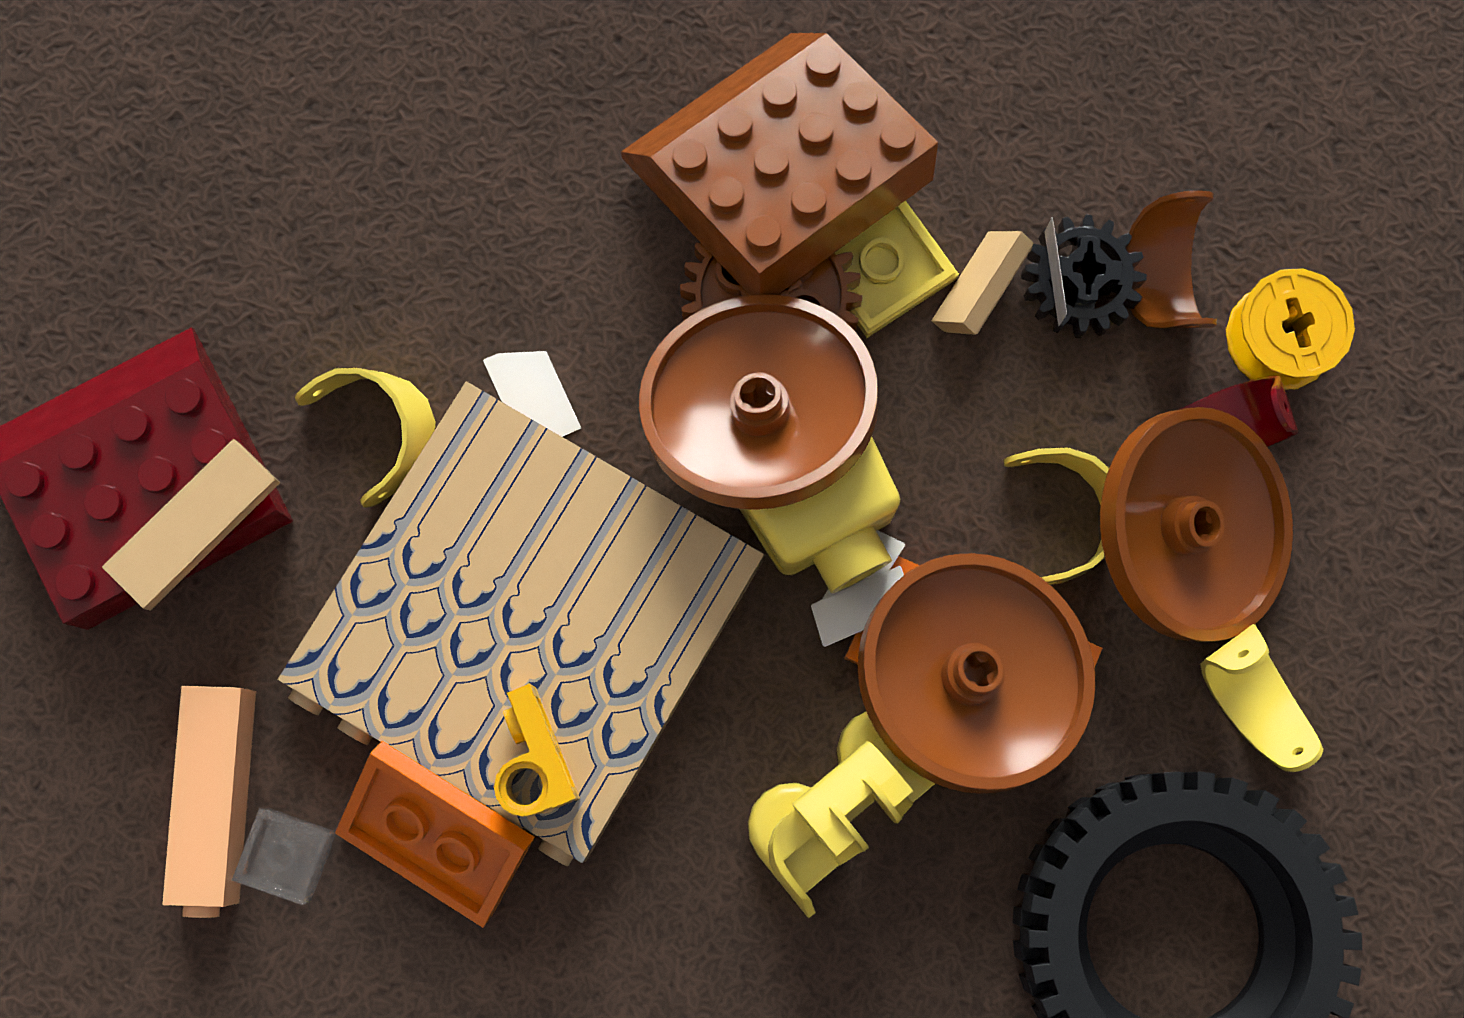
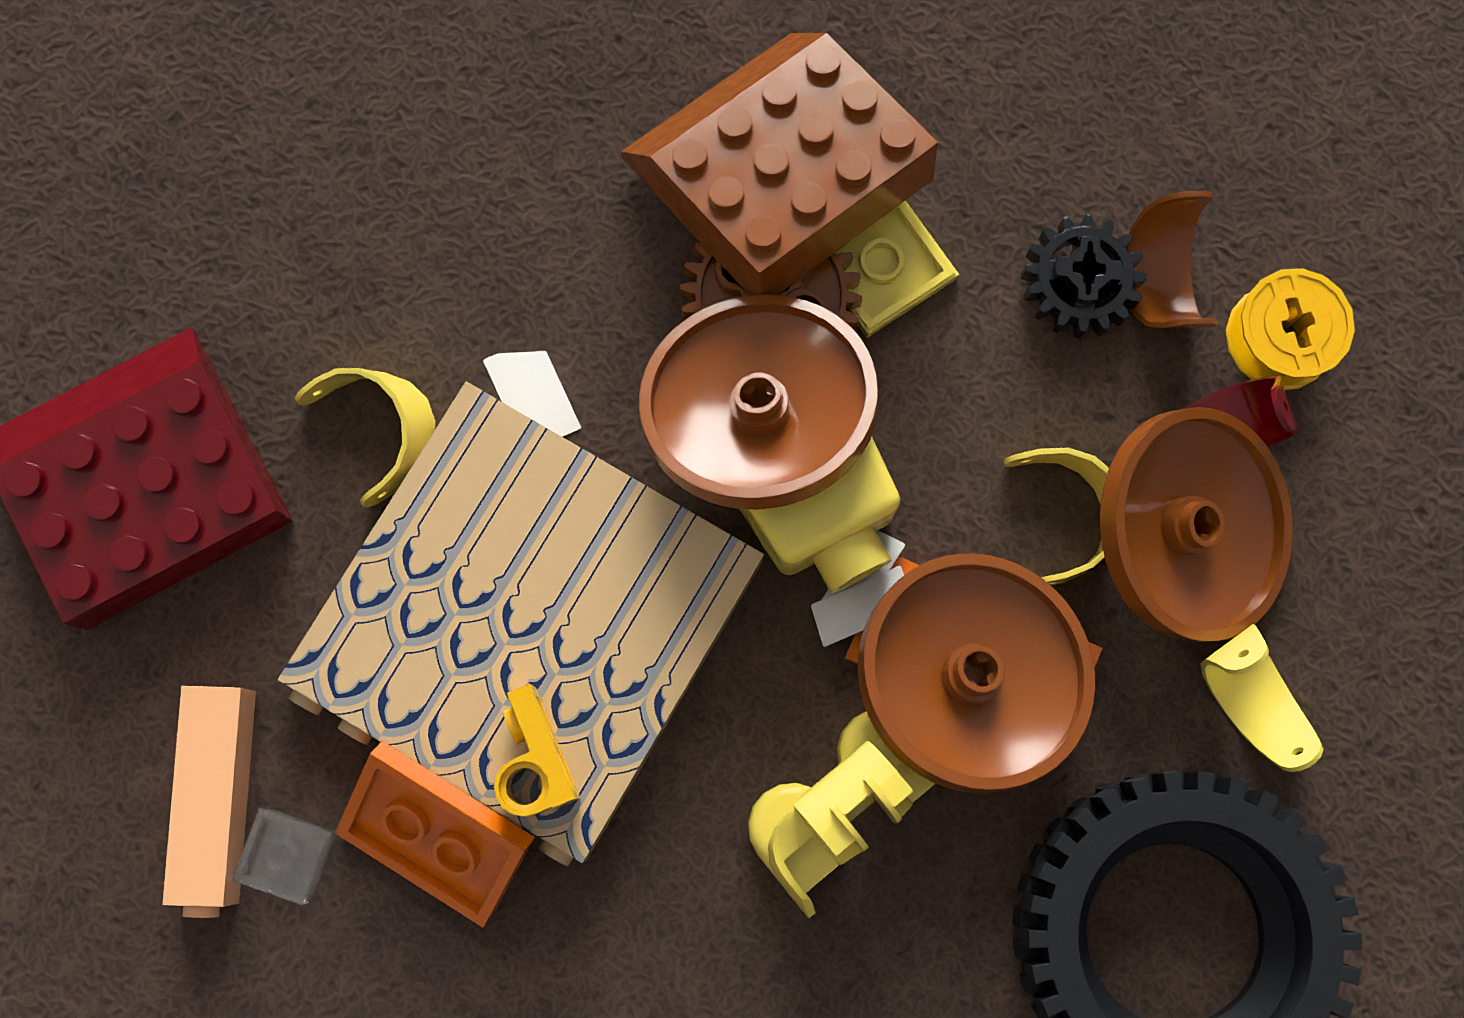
(191, 525): tan tile -> none
(983, 282): tan tile -> none
(1055, 272): white sticker -> none

